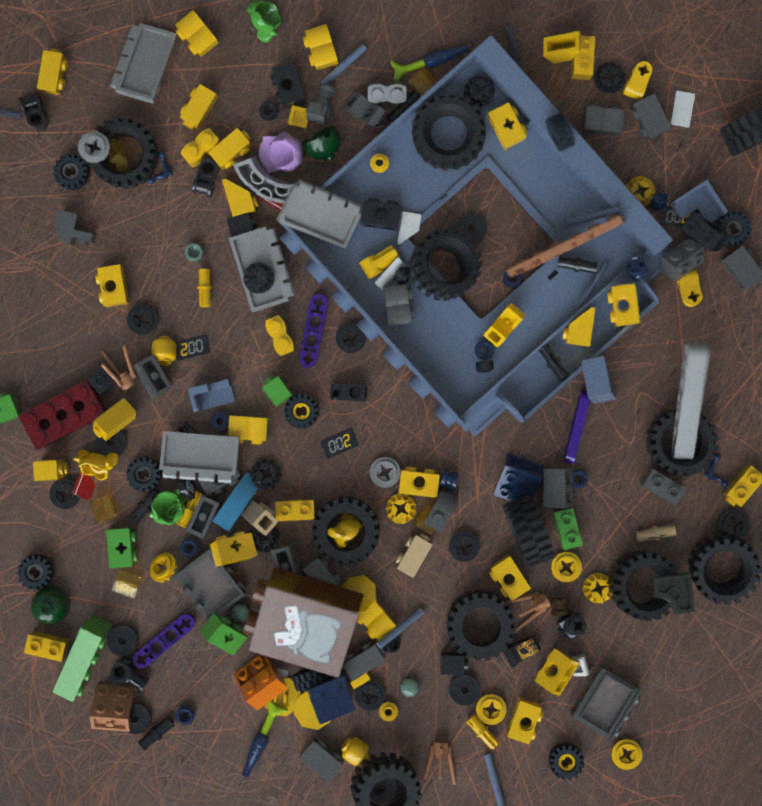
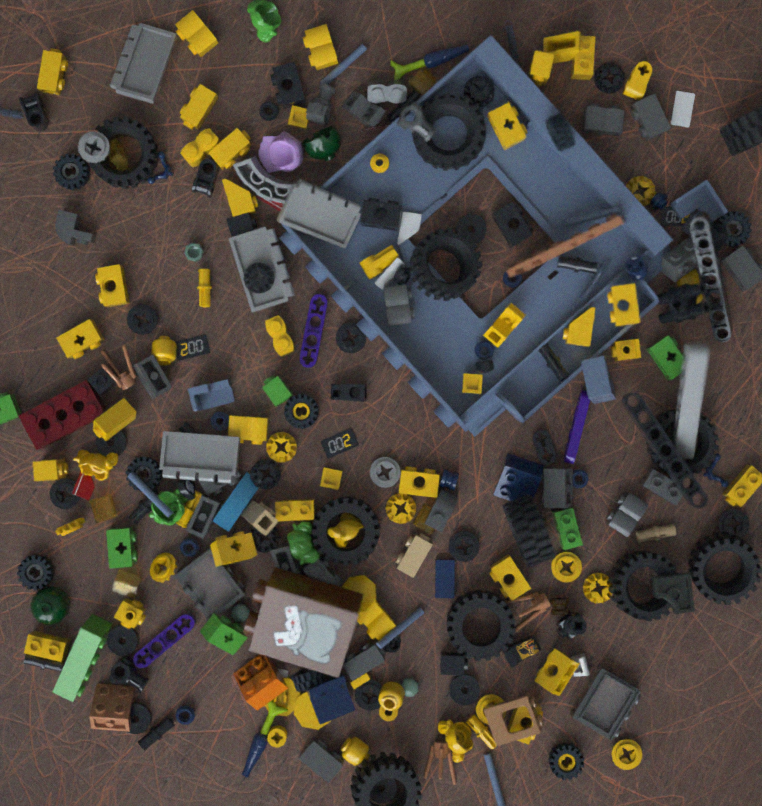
(44, 663): none -> black pin
(70, 339): none -> yellow brick
(70, 527): none -> yellow gear
(123, 613): none -> yellow brick
(150, 494): none -> sand blue bar
(277, 731): none -> yellow wheel
(281, 437): none -> yellow gear
(302, 544): none -> bright green hair
(331, 478): none -> yellow tile
(391, 696): none -> yellow head
(418, 121): none -> dark grey connector
(444, 578): none -> dark blue tile
(462, 733): none -> yellow hair
(472, 383): none -> yellow tile
(497, 724): none -> medium nougat window
(512, 236): none -> black brick
(540, 68): none -> yellow brick
(548, 445): none -> black beam
(626, 514): none -> dark grey brick
(634, 350): none -> yellow brick
(659, 351): none -> bright green brick
(673, 455): none -> black beam
(683, 303): none -> black pin
(712, 268): none -> black beam

